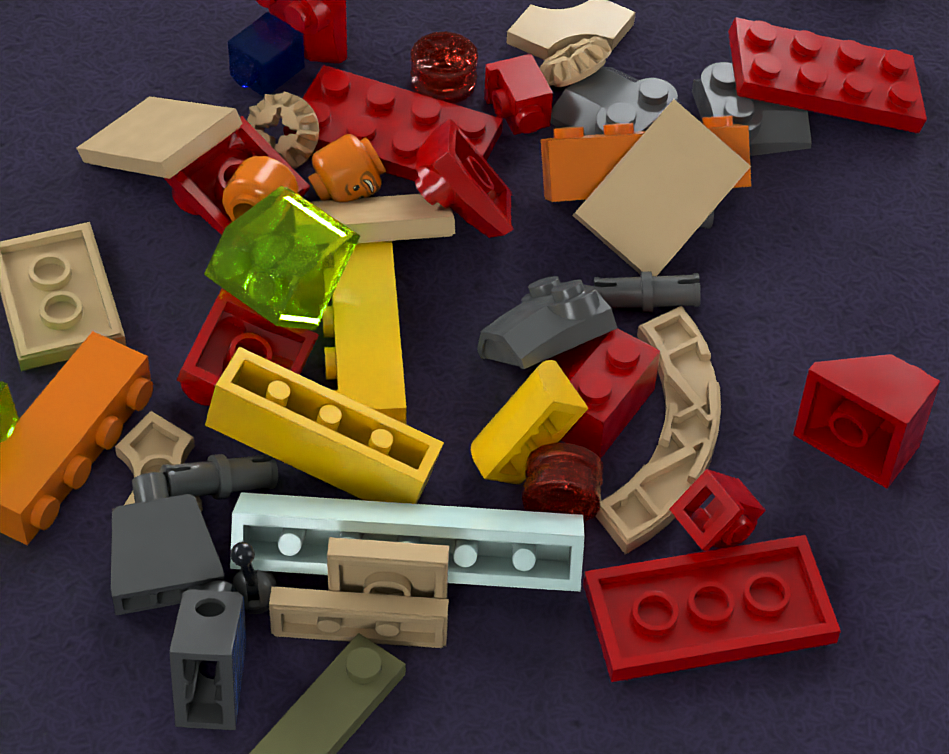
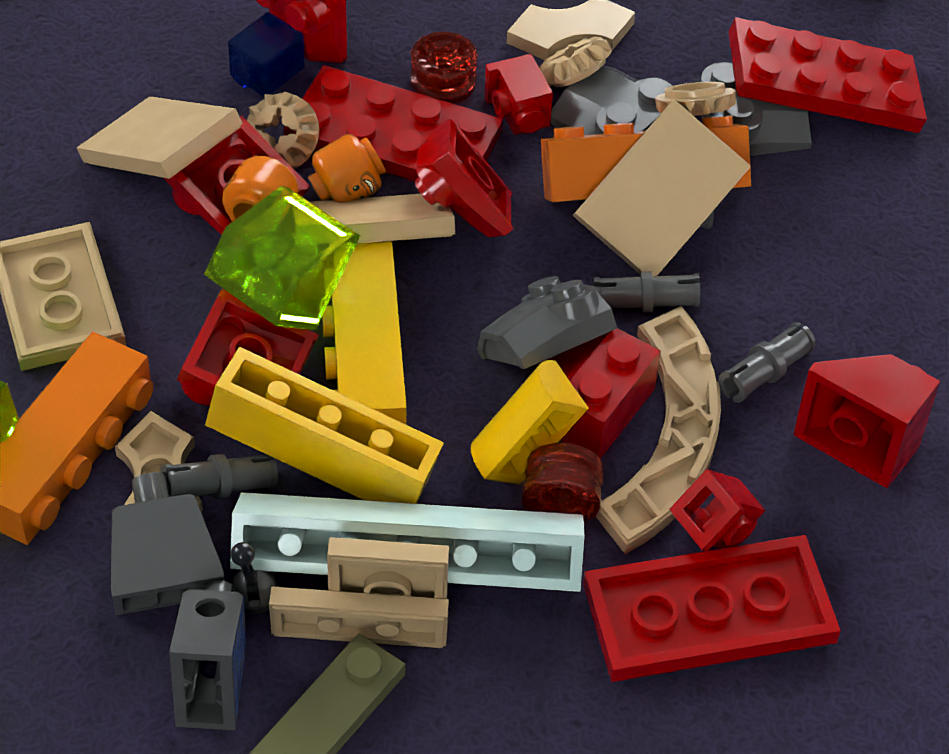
(698, 97): none -> tan gear
(766, 362): none -> dark grey pin

